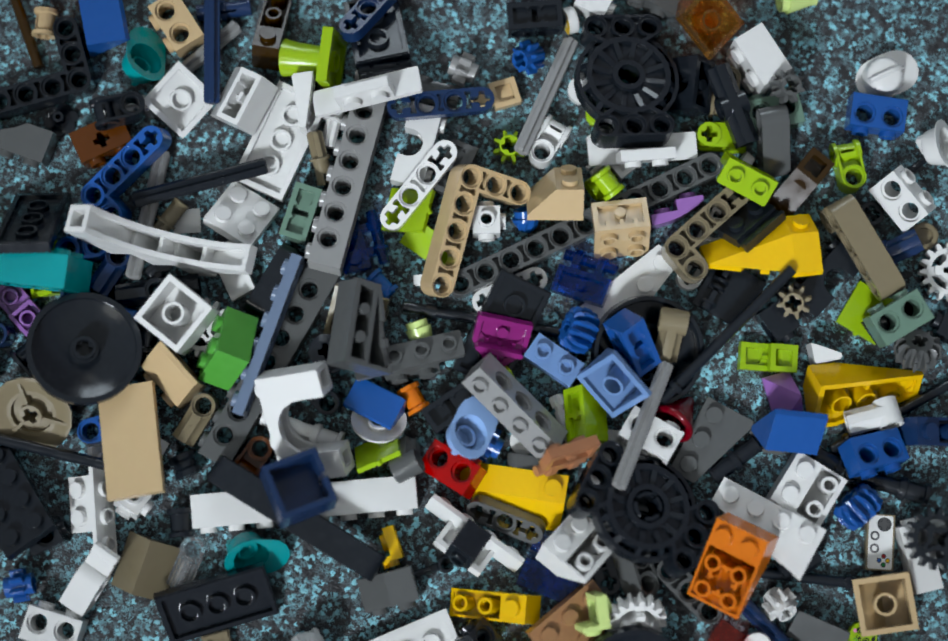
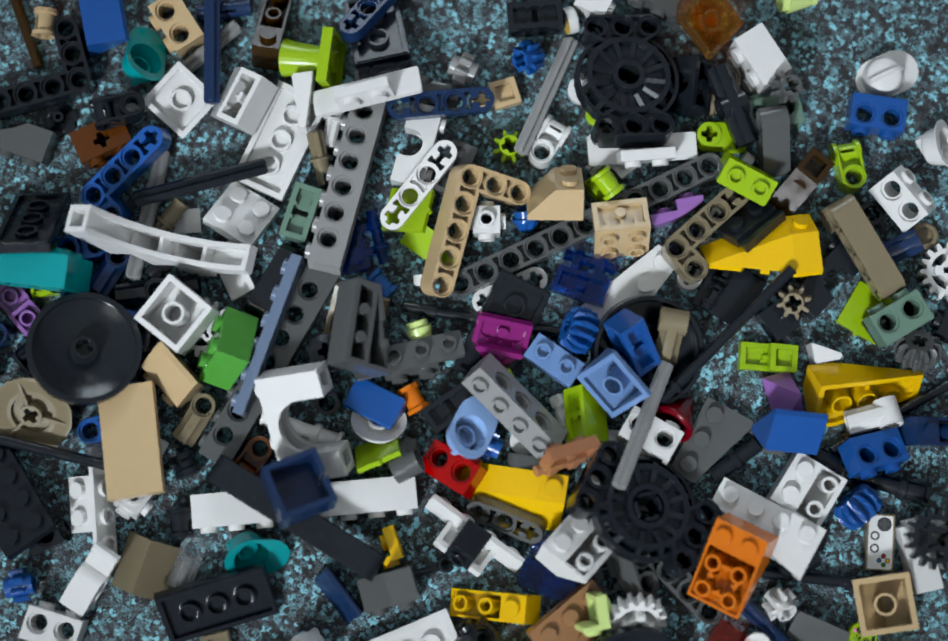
(338, 595): none -> dark blue slope

